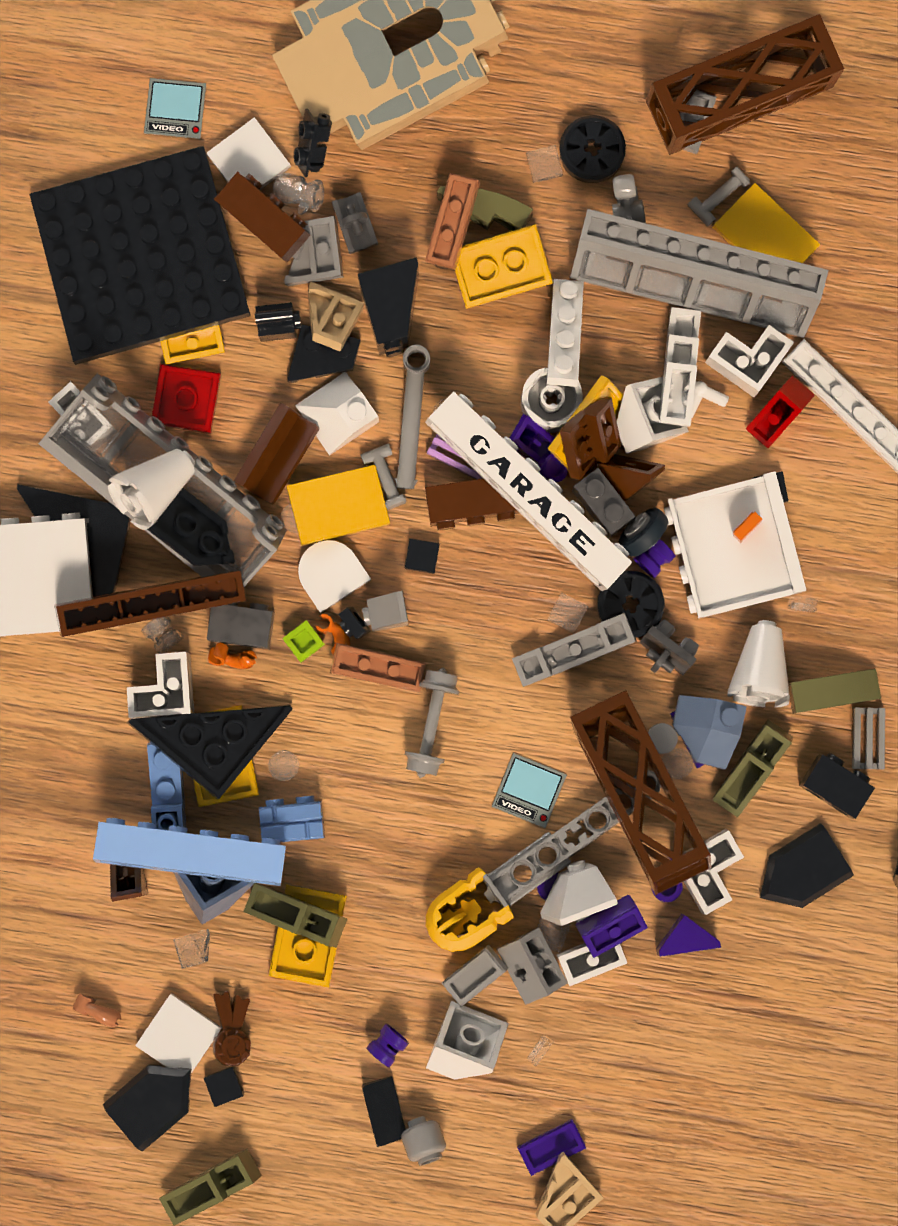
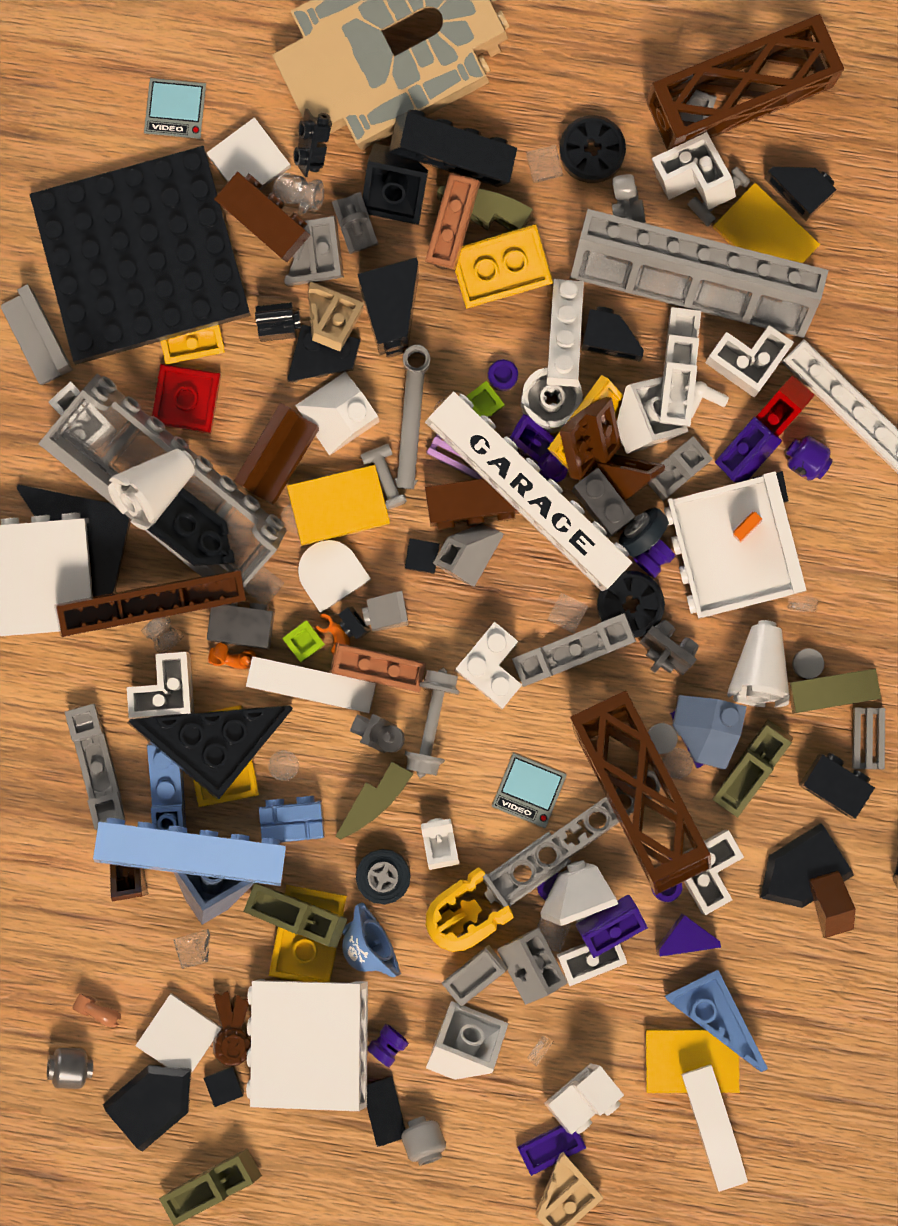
(36, 336): none -> light grey panel
(69, 1068): none -> flat silver head
(95, 764): none -> light grey slope
(264, 586): none -> clear tile
(308, 1045): none -> white panel
(310, 684): none -> white slope
(367, 944): none -> medium blue hat
(374, 800): none -> olive slope
(378, 733): none -> flat silver hips
(389, 882): none -> black wheel
(394, 186): none -> black slope
(439, 843): none -> white bracket
(452, 148): none -> black brick
(468, 553): none -> light grey slope
(483, 669): none -> white brick
(485, 400): none -> lime plate
(503, 375): none -> dark purple tile
(583, 1097): none -> white brick
(610, 335): none -> black slope
(680, 468): none -> light grey slope
(683, 1050): none -> yellow tile
(692, 166): none -> white brick
(713, 1008): none -> medium blue wing
(714, 1128): none -> white slope
(748, 451): none -> dark purple slope
(802, 188): none -> black slope
(808, 663): none -> light grey tile
(809, 458): none -> dark purple head
(832, 904): none -> reddish brown slope

